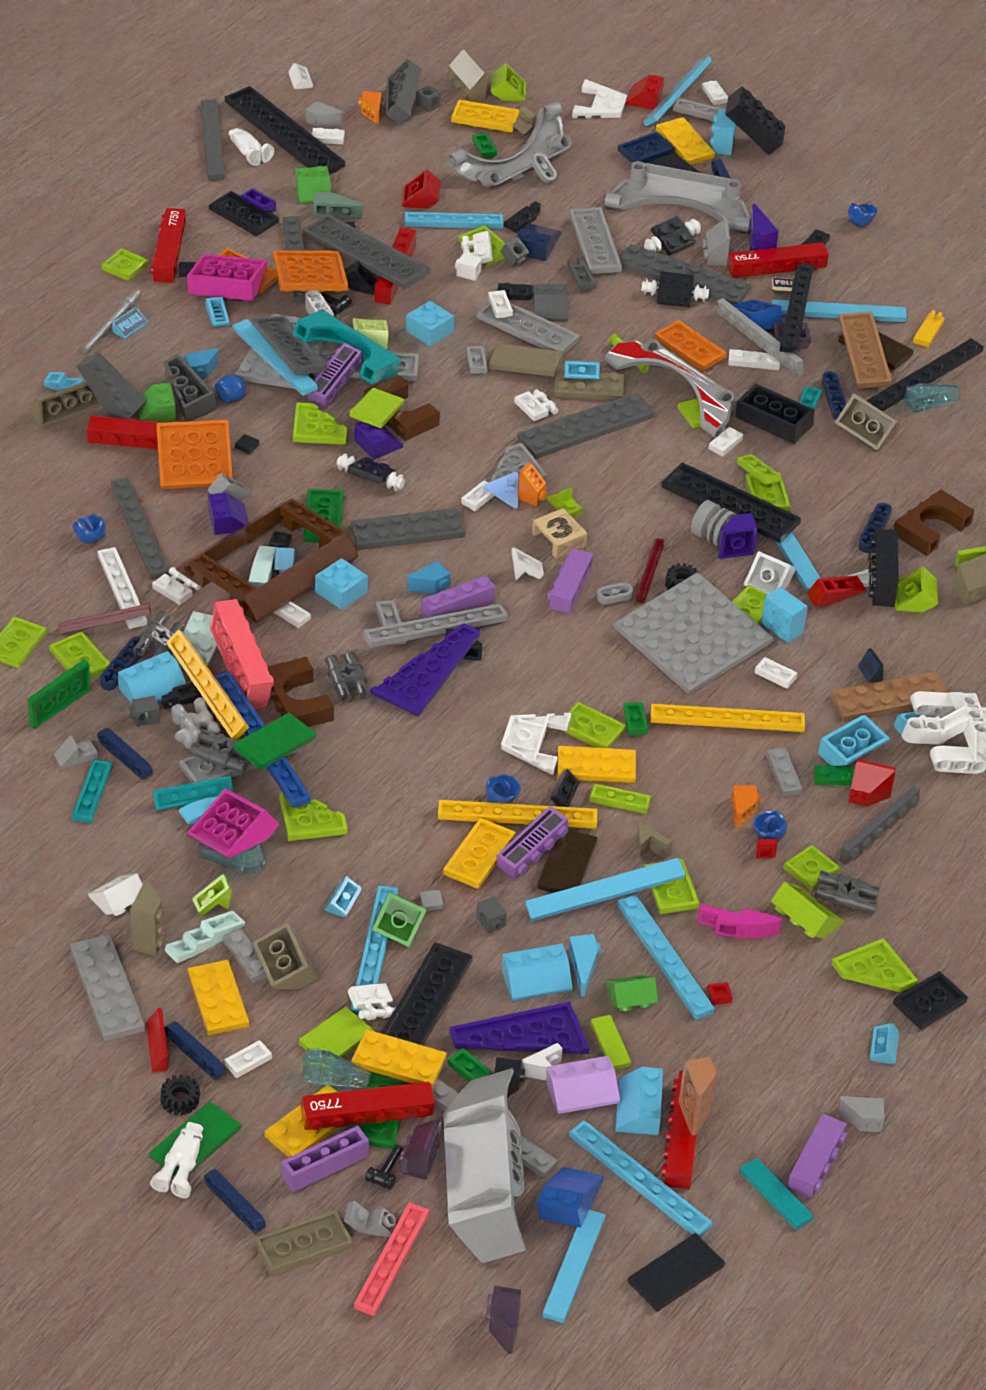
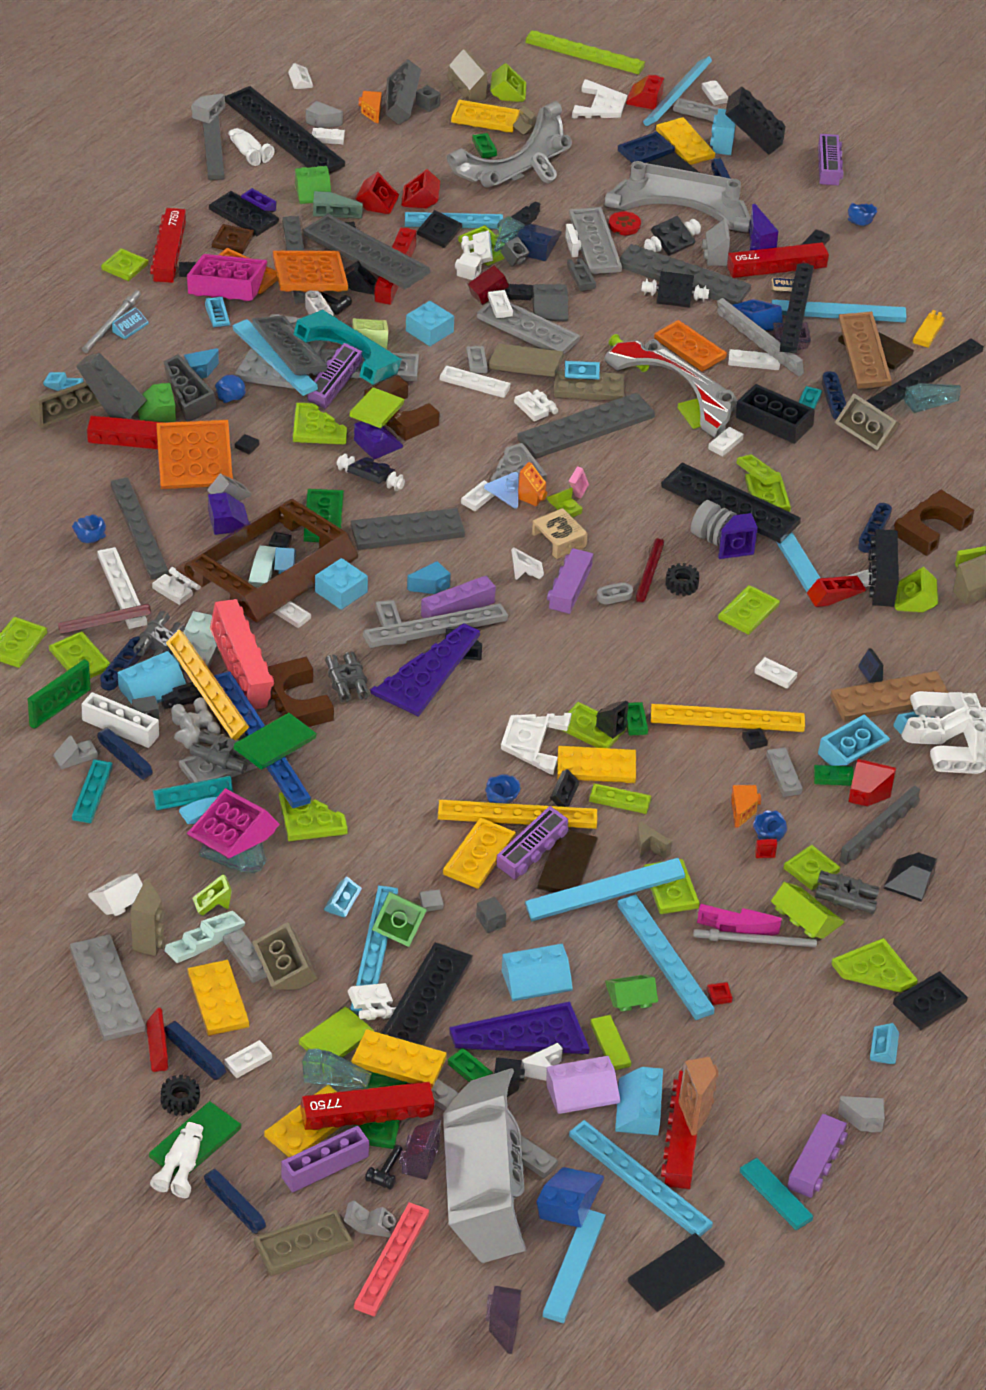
(120, 719): none -> white brick
(208, 107): none -> light grey slope
(232, 238): none -> reddish brown tile
(377, 194): none -> red slope
(439, 229): none -> black plate
(475, 381): none -> white tile
(488, 281): none -> dark red brick
(507, 230): none -> clear light blue slope
(572, 240): none -> white plate
(579, 482): none -> bright pink tile
(583, 955): medium azure slope -> none
(585, 52): none -> lime plate
(613, 718): none -> black slope
(625, 223): none -> red tile
(693, 633): light grey plate -> none
(715, 934): none -> light grey bar
(754, 738): none -> black tile
(769, 573): white slope -> none
(784, 614): medium azure brick -> none
(830, 159): none -> medium lavender brick
(911, 875): none -> black slope

